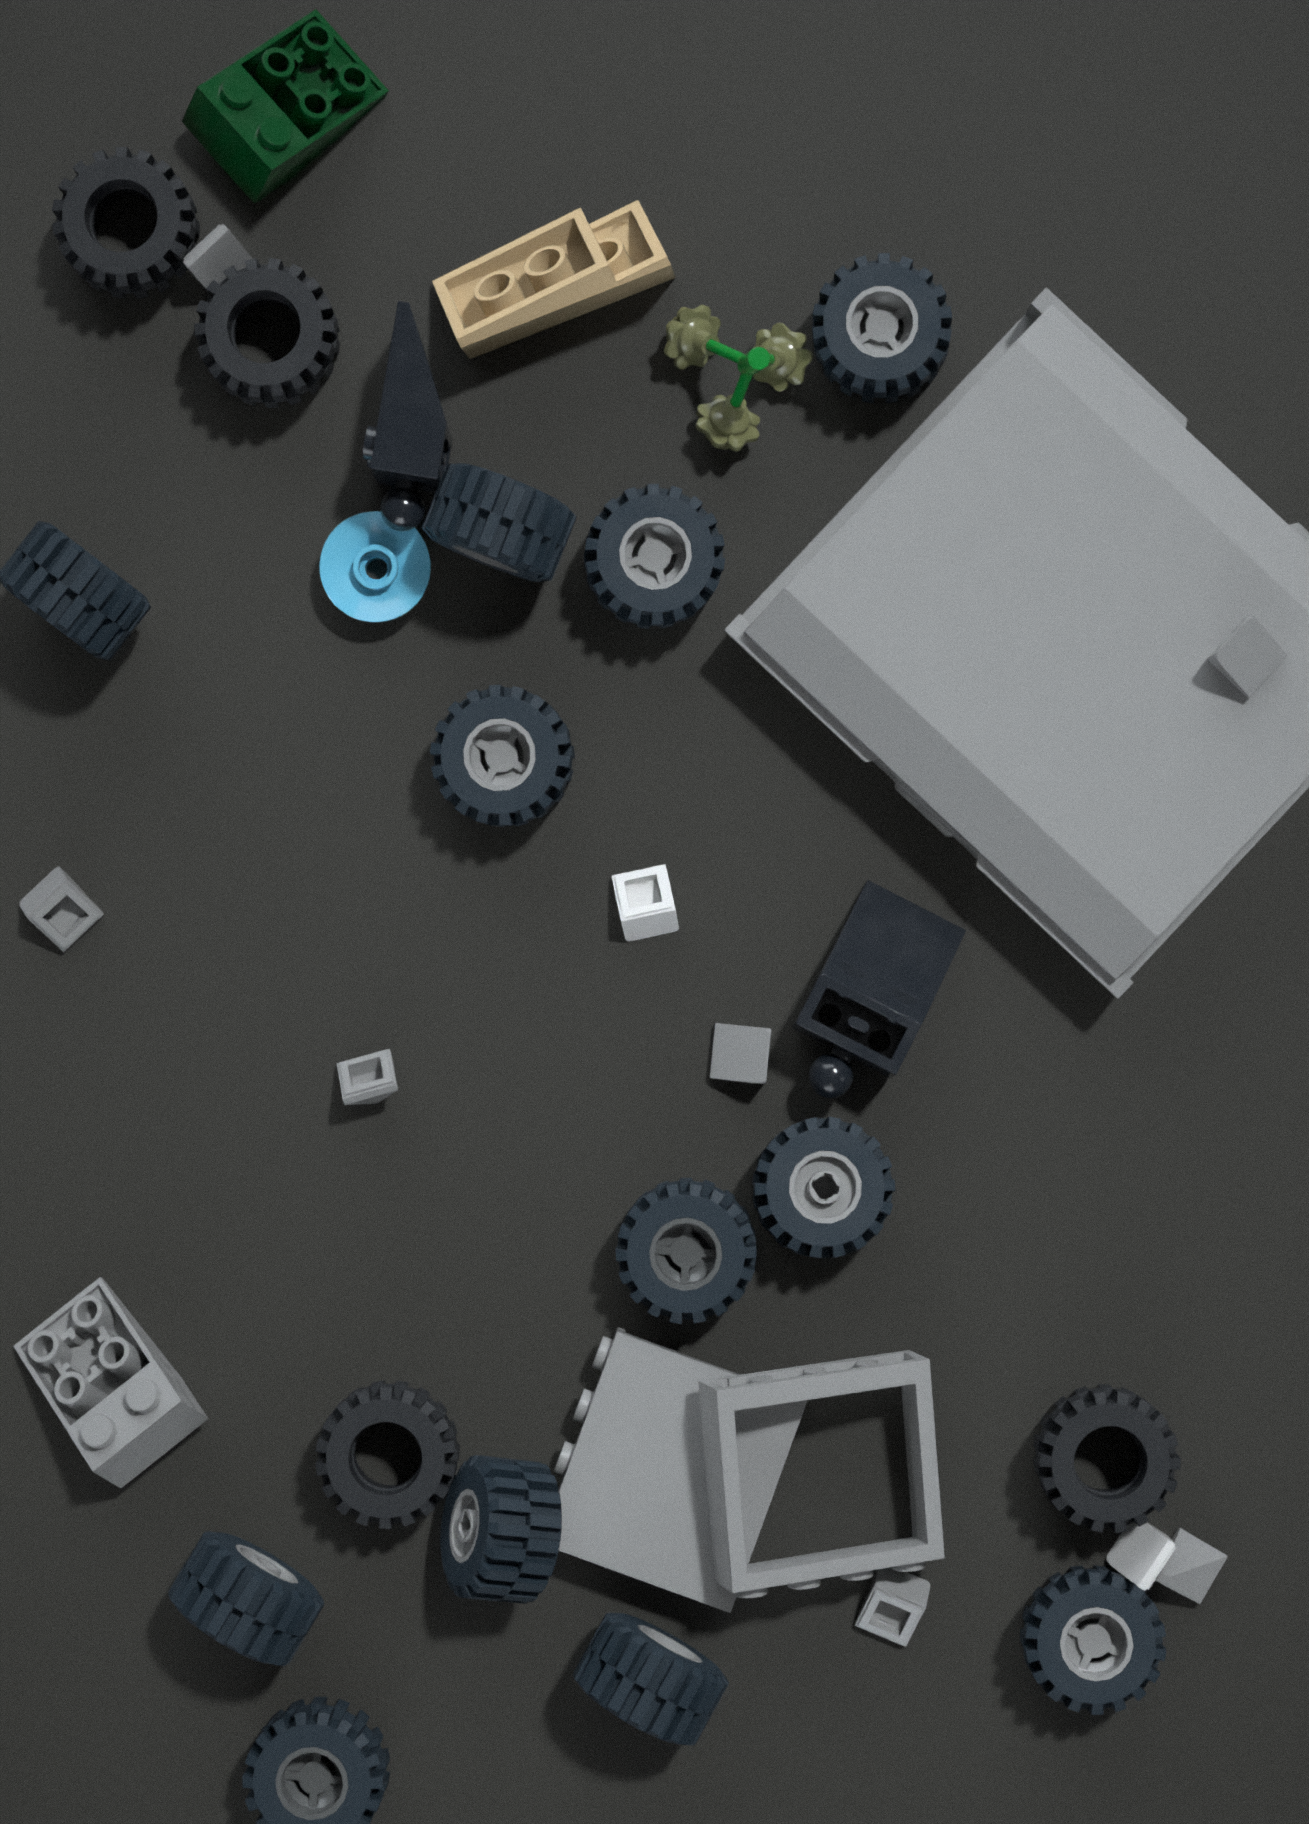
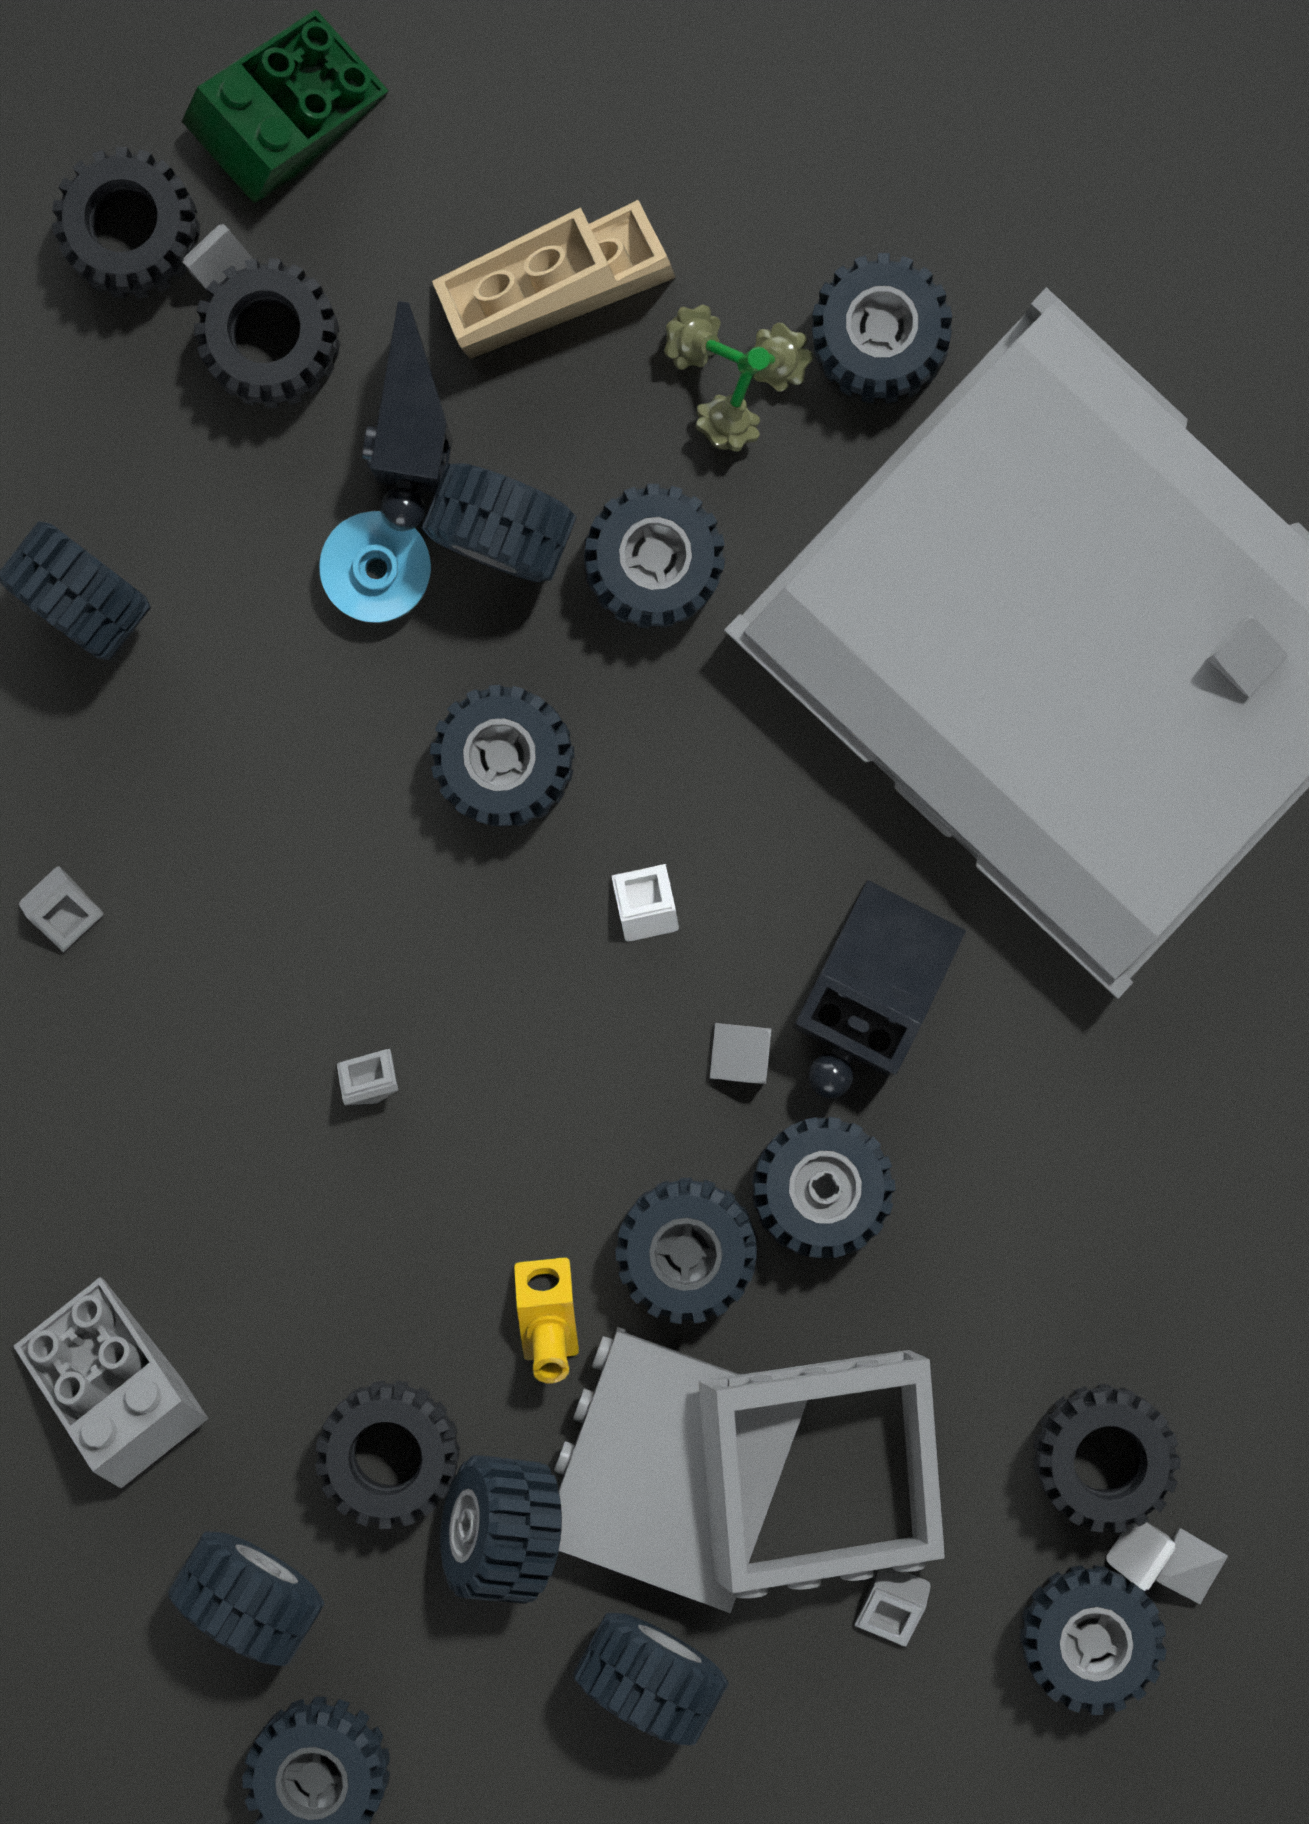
(547, 1319): none -> yellow bracket

